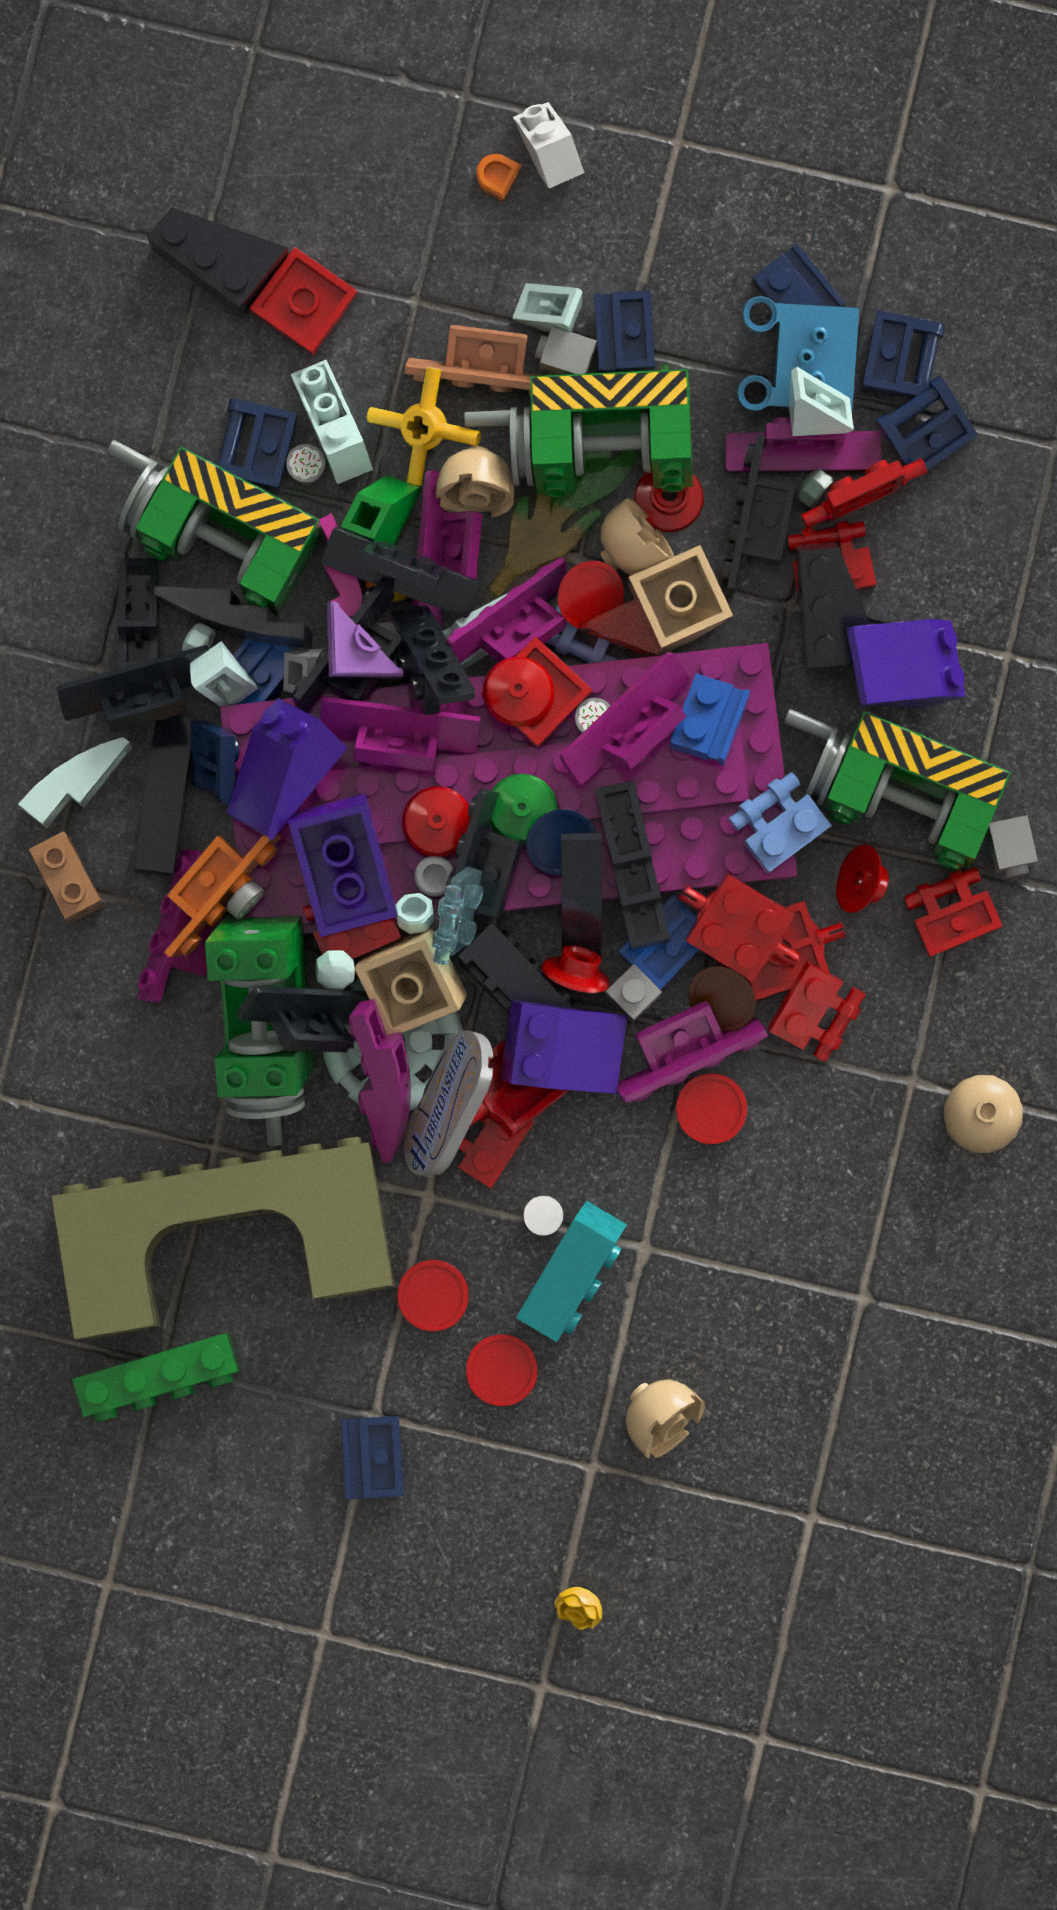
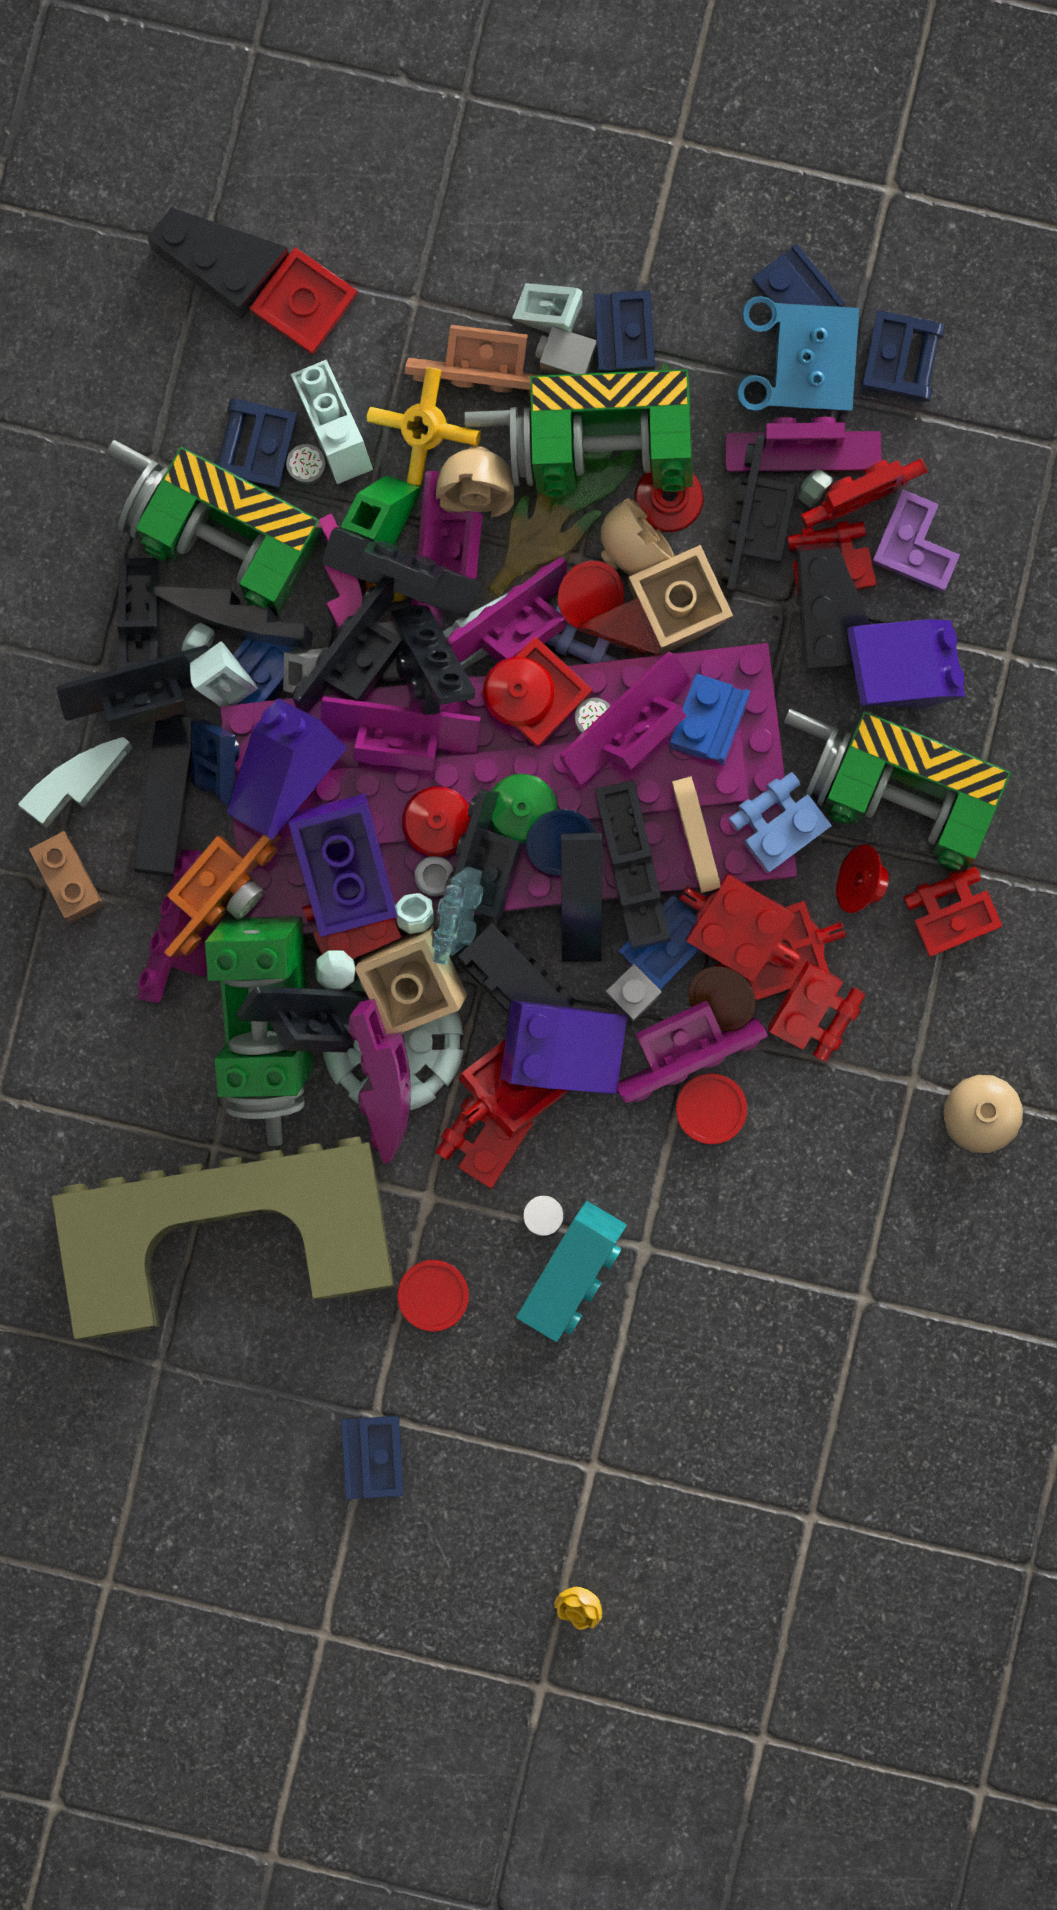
(156, 1375): green brick -> none
(353, 650): medium lavender tile -> none
(448, 1104): light grey tile -> none
(497, 175): orange tile -> none
(501, 1370): red piece -> none
(549, 144): white slope -> none
(577, 970): red piece -> none
(660, 1414): tan cylinder -> none
(696, 834): none -> tan beam
(817, 407): light aqua slope -> none
(904, 545): none -> medium lavender plate
(934, 437): dark blue plate -> none
(1011, 846): light grey brick -> none

